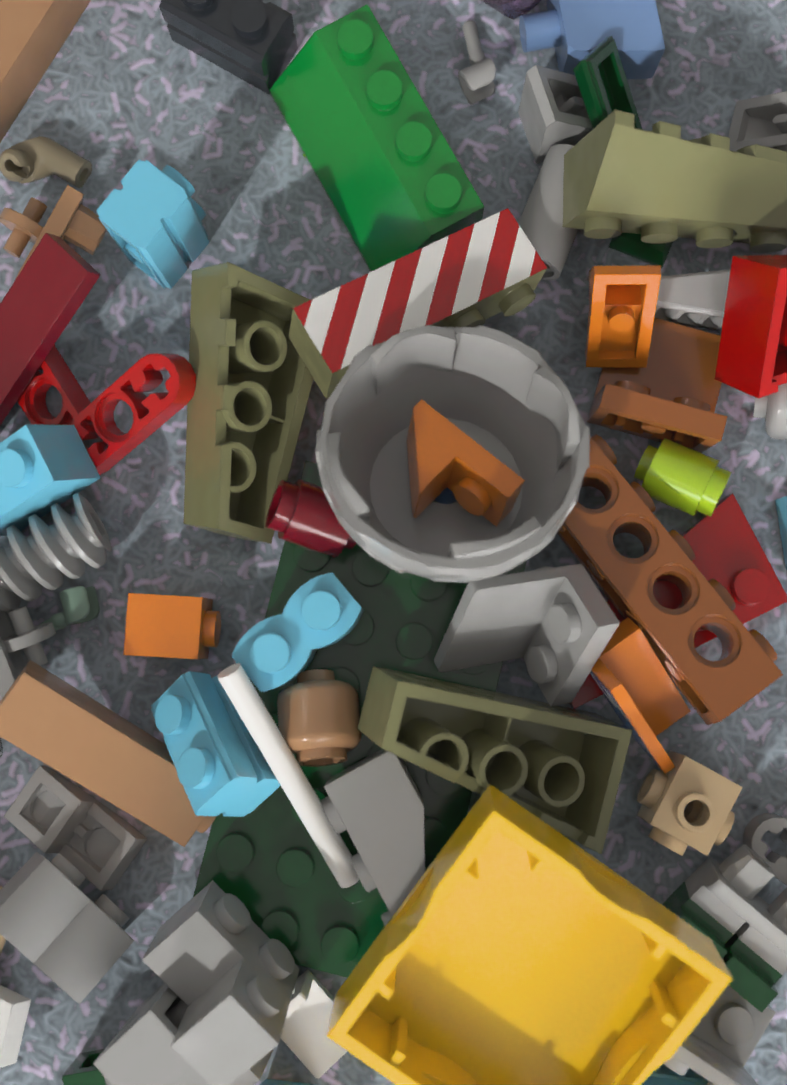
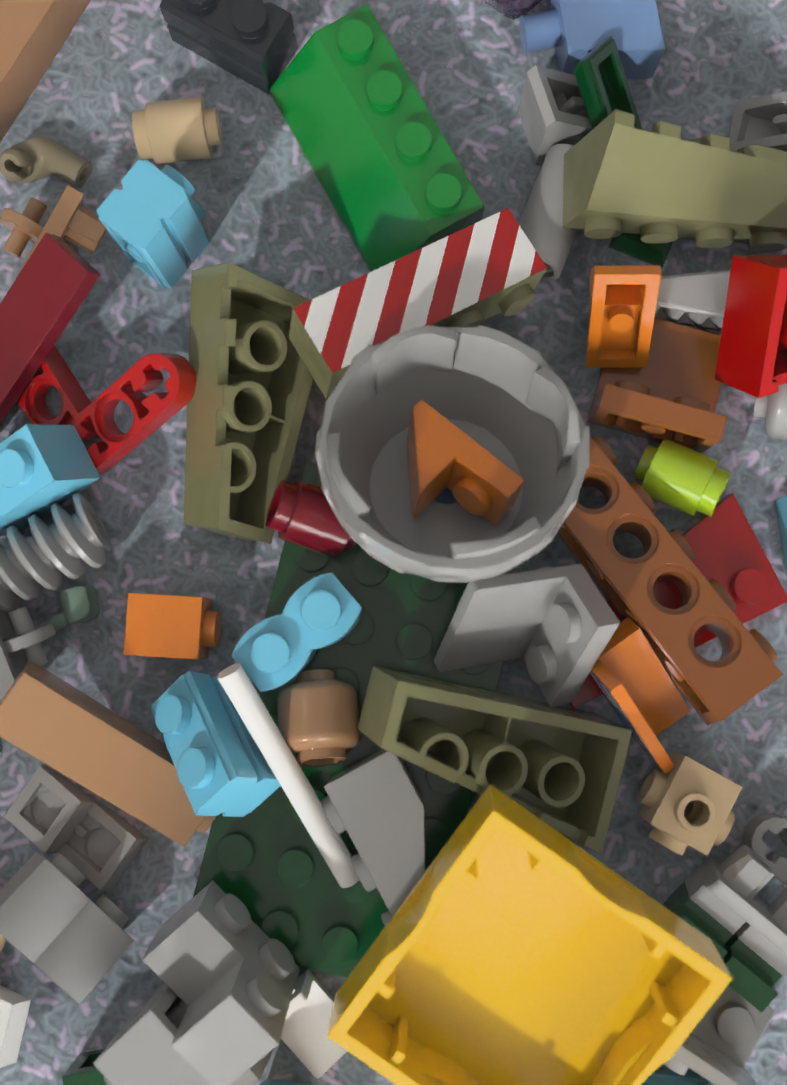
(176, 130): none -> tan brick
(478, 78): light grey hand -> none

